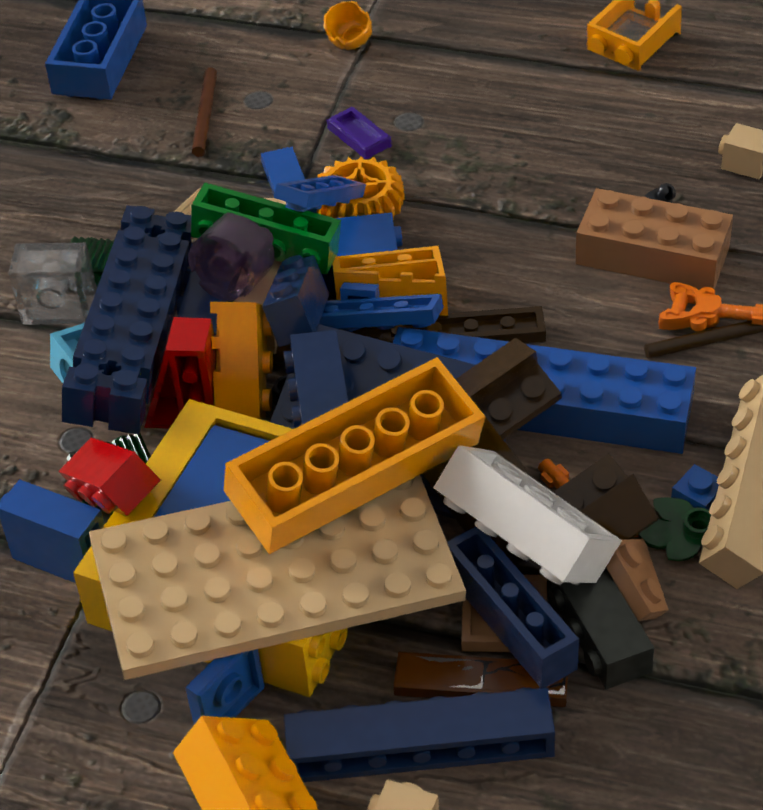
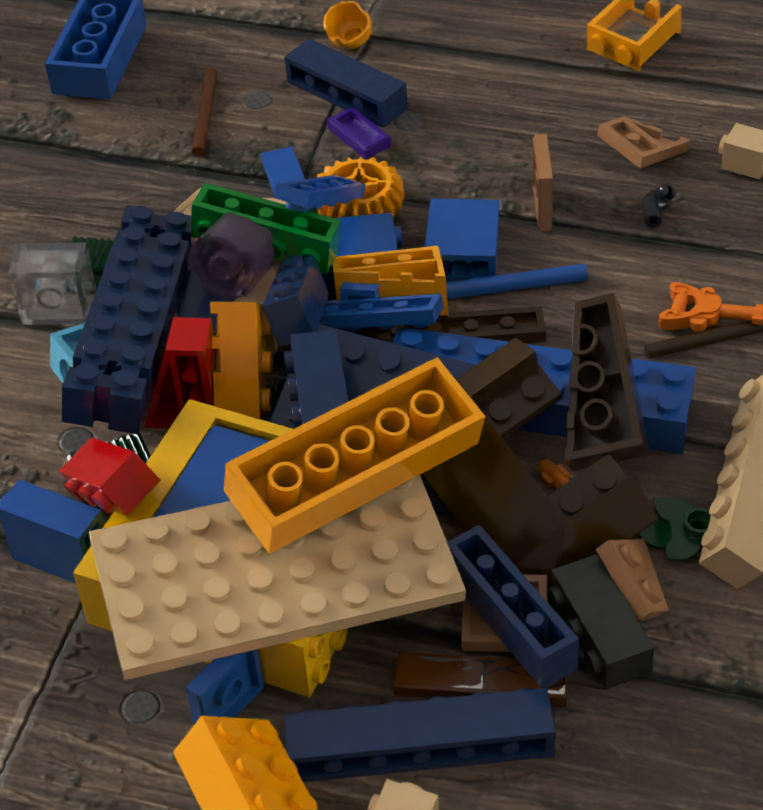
(346, 82): none -> dark blue brick
(465, 236): none -> blue brick
(516, 281): none -> blue piece
(526, 516): white brick -> none
(542, 182): none -> medium nougat tile
(603, 388): none -> dark brown wedge
(640, 142): none -> medium nougat wing
(653, 239): medium nougat brick -> none
(696, 487): blue plate -> none

